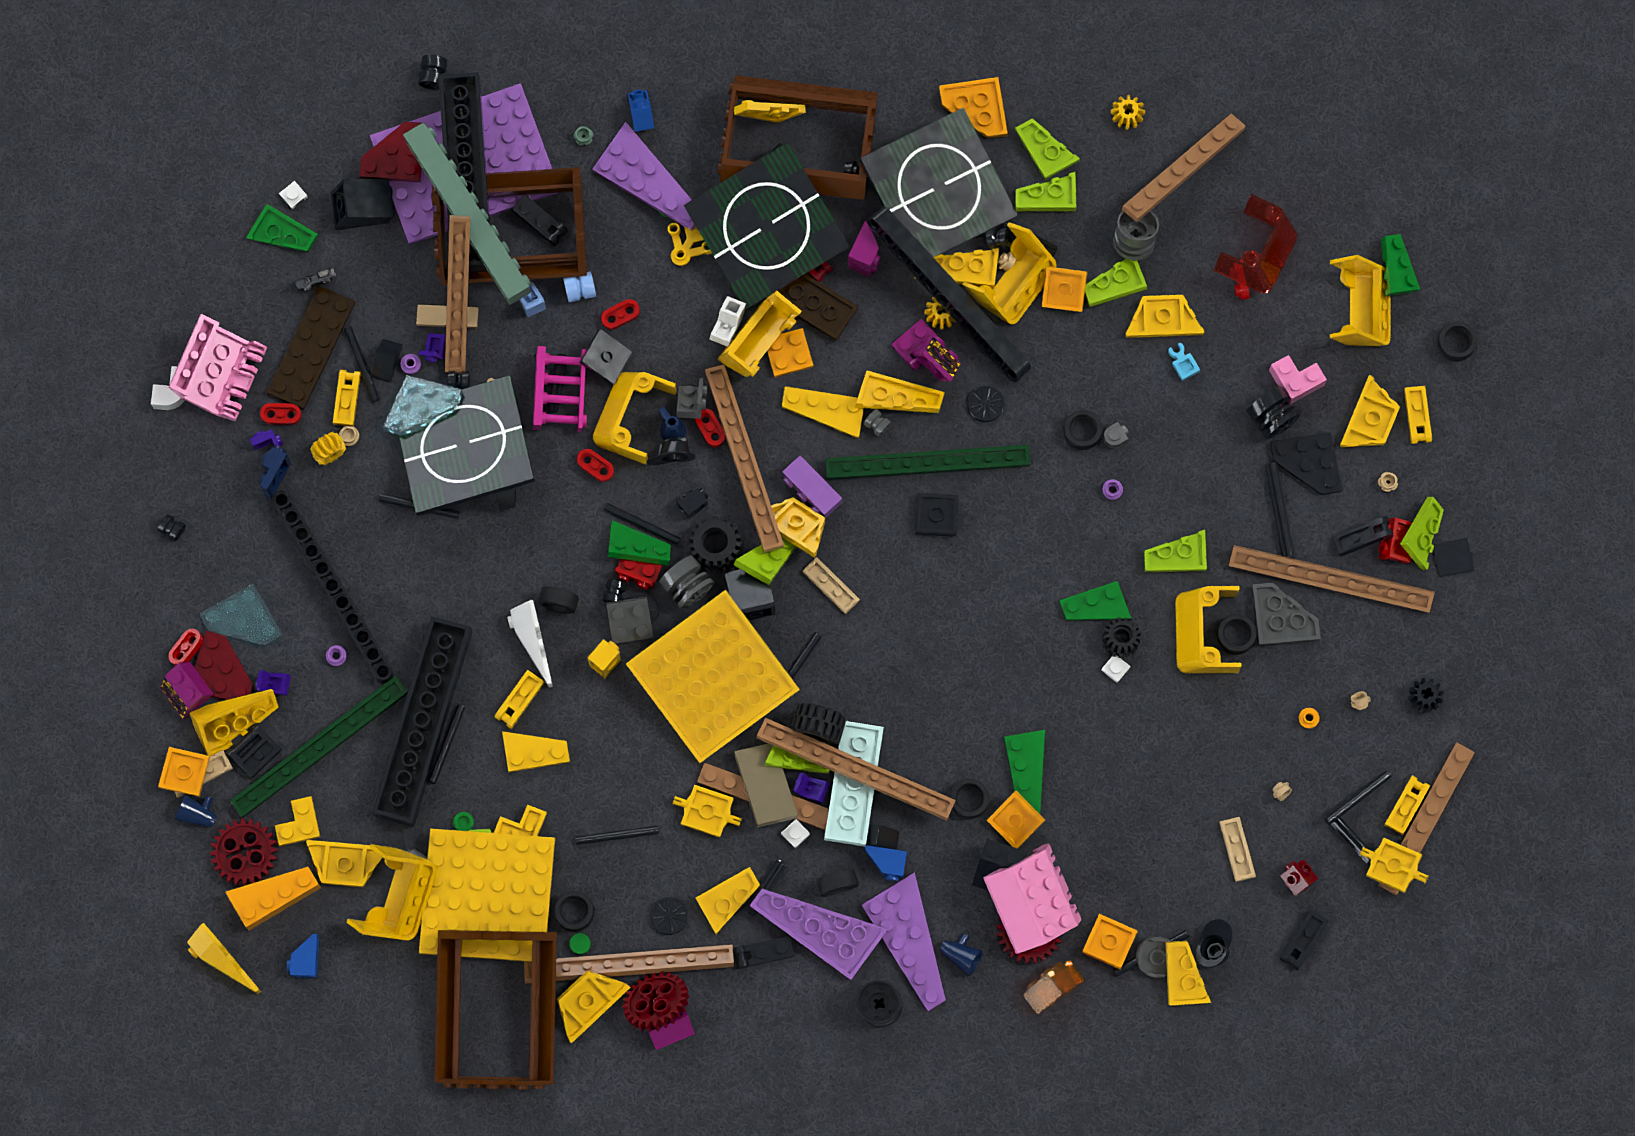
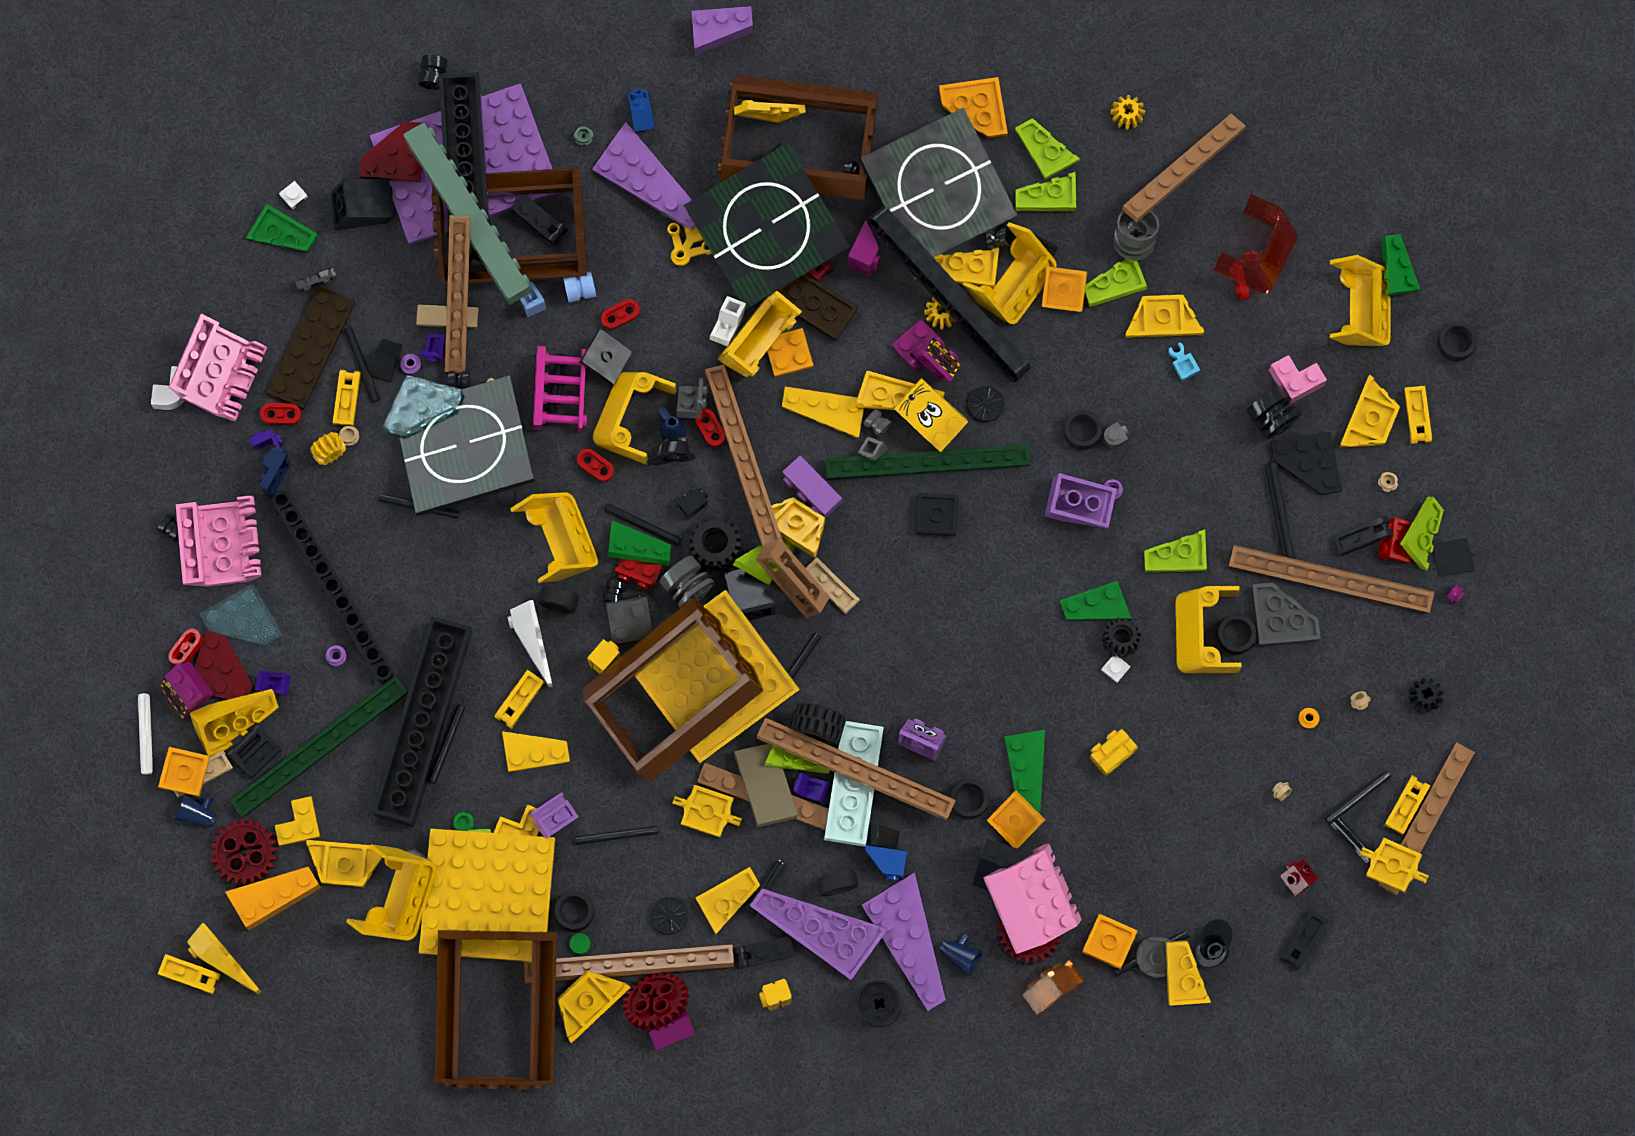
(145, 734): none -> white axle
(188, 973): none -> yellow plate
(218, 543): none -> bright pink slope
(305, 959): blue slope -> none
(553, 815): none -> medium lavender plate
(564, 533): none -> yellow windscreen
(699, 725): none -> reddish brown door
(720, 26): none -> medium lavender wedge
(775, 995): none -> yellow brick
(793, 578): none -> medium nougat brick
(795, 833): white plate -> none
(872, 448): none -> dark grey slope
(921, 739): none -> medium lavender slope
(931, 415): none -> yellow slope
(1006, 261): tan plate -> none
(1080, 501): none -> medium lavender slope
(1113, 751): none -> yellow brick
(1237, 849): tan tile -> none
(1455, 593): none -> magenta plate

